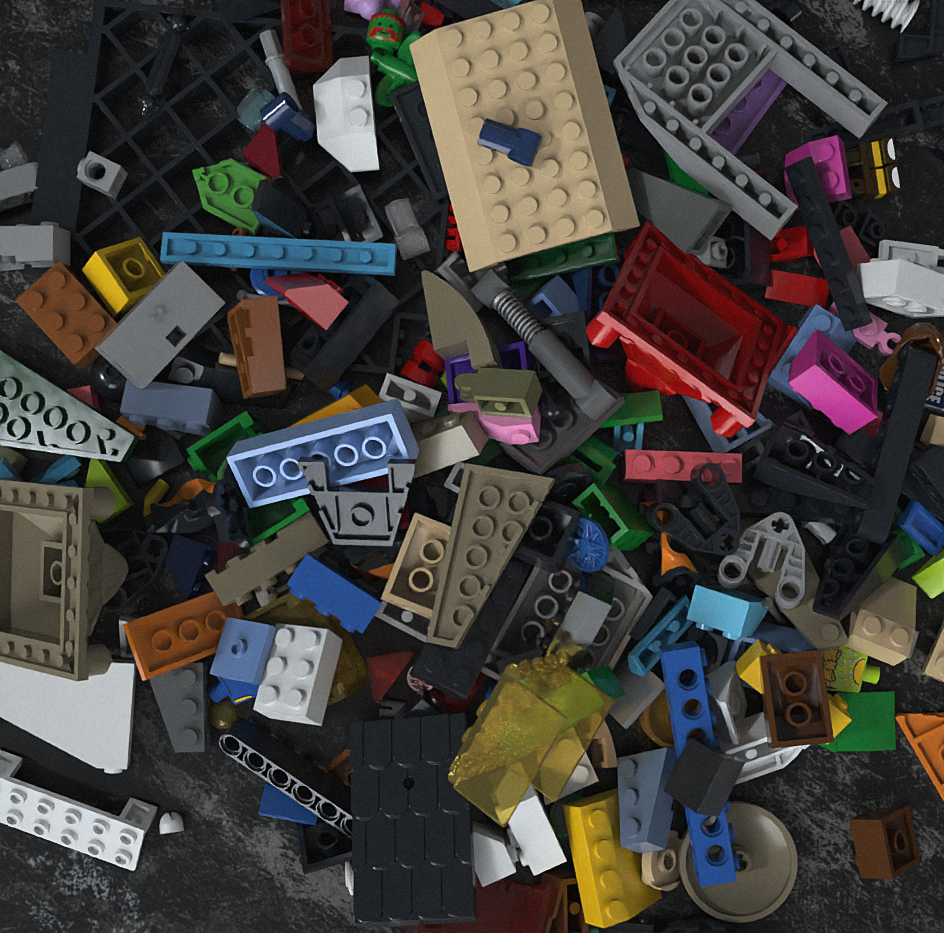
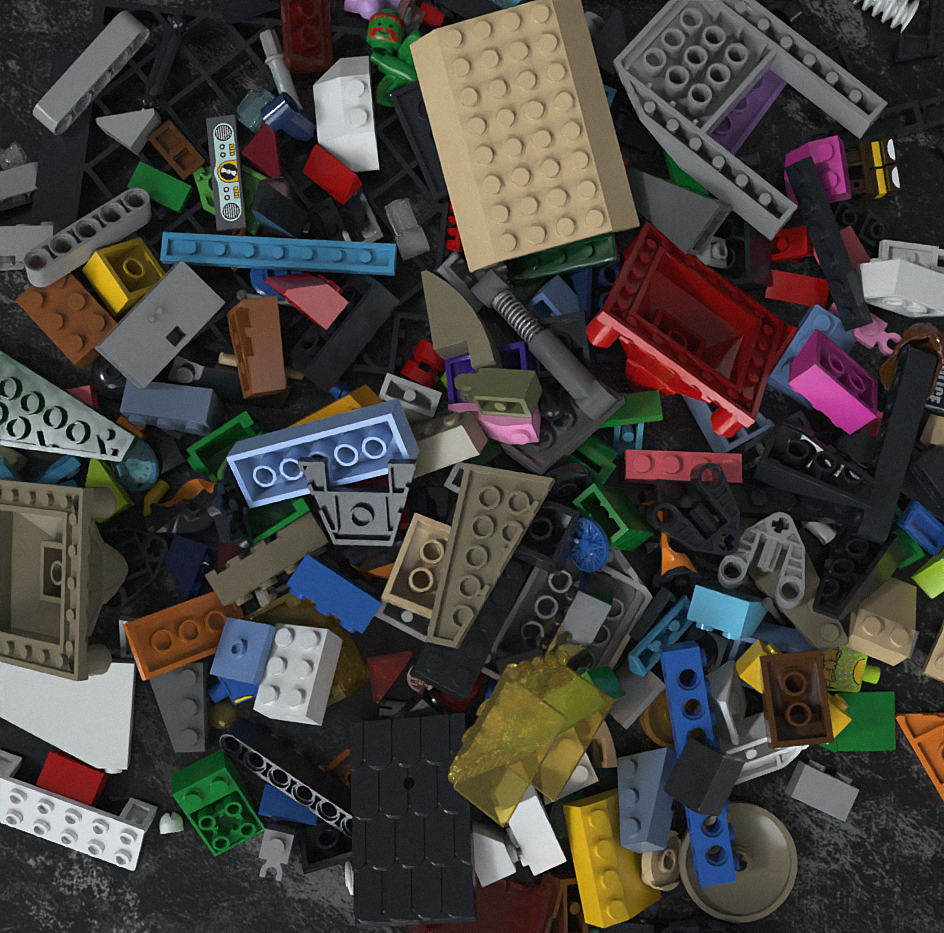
(72, 777): none -> red brick
(91, 72): none -> light grey beam
(112, 180): light grey brick -> none
(129, 210): none -> light grey beam
(131, 128): none -> light grey slope
(139, 471): none -> clear light blue piece
(161, 187): none -> green tile
(176, 150): none -> reddish brown slope
(217, 802): none -> green slope
(226, 173): none -> tile
(277, 847): none -> light grey brick
(331, 175): none -> red slope
(518, 144): dark blue piece -> none
(821, 790): none -> light grey brick
(884, 842): reddish brown slope -> none

